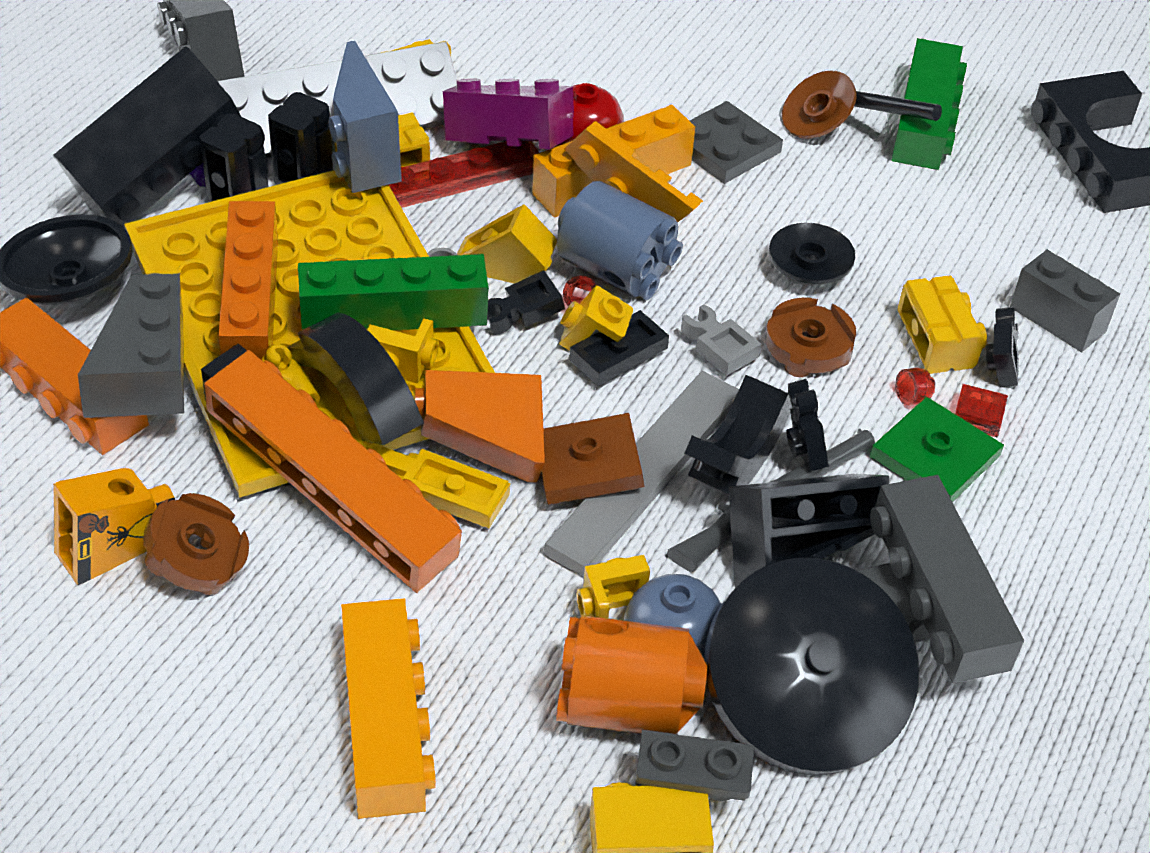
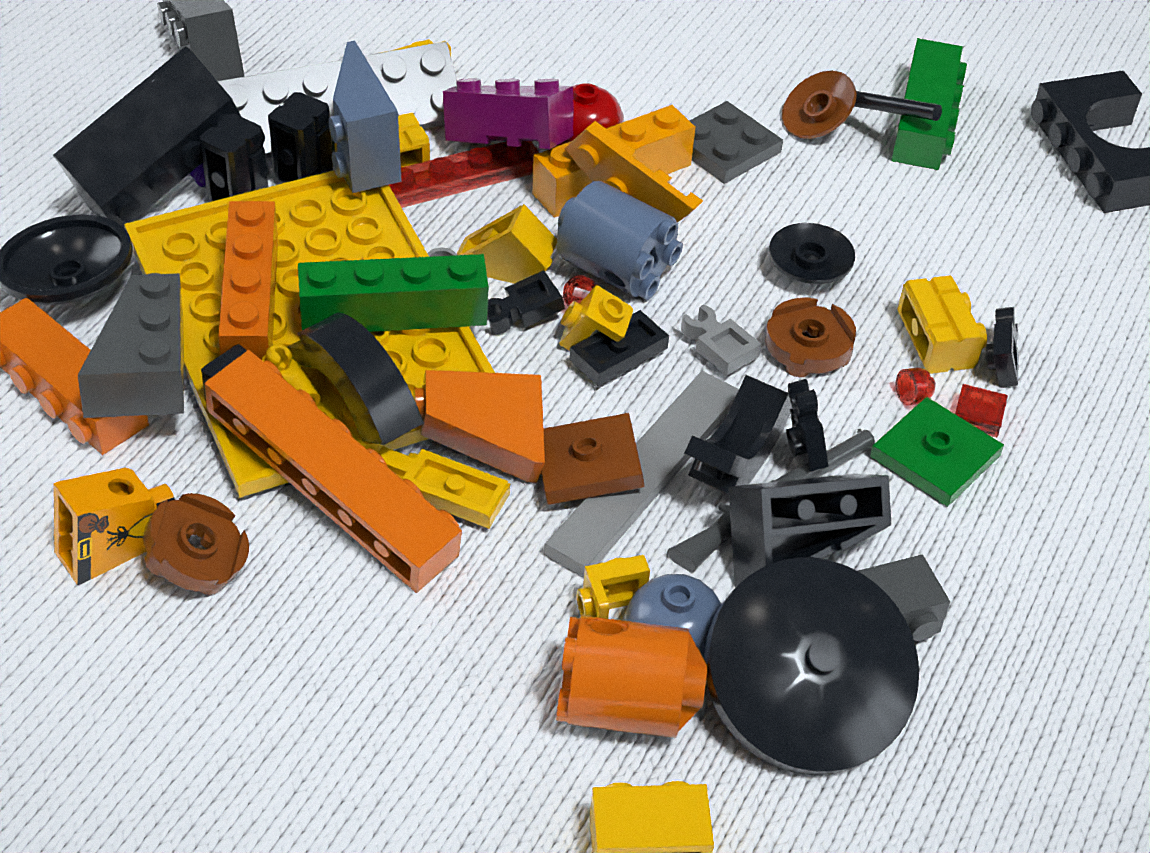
(384, 709): light orange brick -> none
(409, 351): yellow bracket -> none
(695, 765): dark grey bracket -> none
(946, 579): dark grey brick -> none
(1064, 300): dark grey brick -> none

